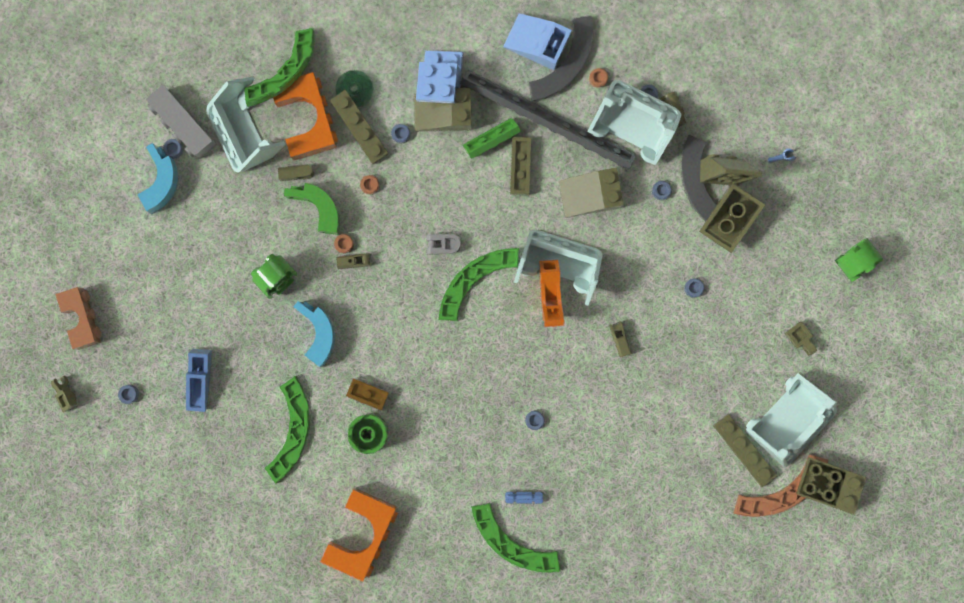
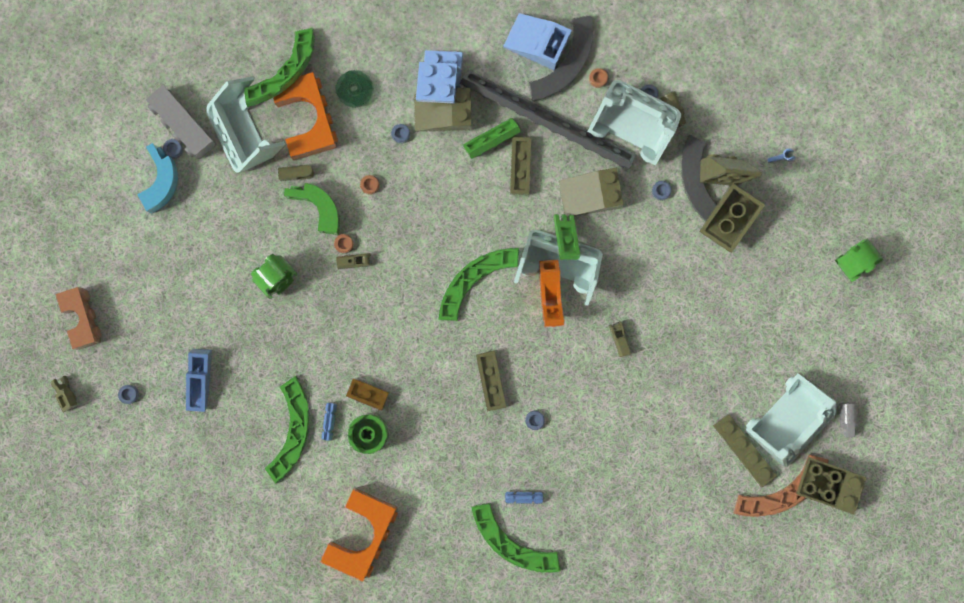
(325, 334): medium azure arch -> none
(329, 421): none -> medium blue axle
(359, 127): olive plate -> none
(449, 244): light grey plate -> none
(491, 381): none -> olive plate
(566, 237): none -> bright green hinge
(694, 288): sand blue tile -> none
(800, 336): olive plate -> none
(848, 418): none -> light grey hinge

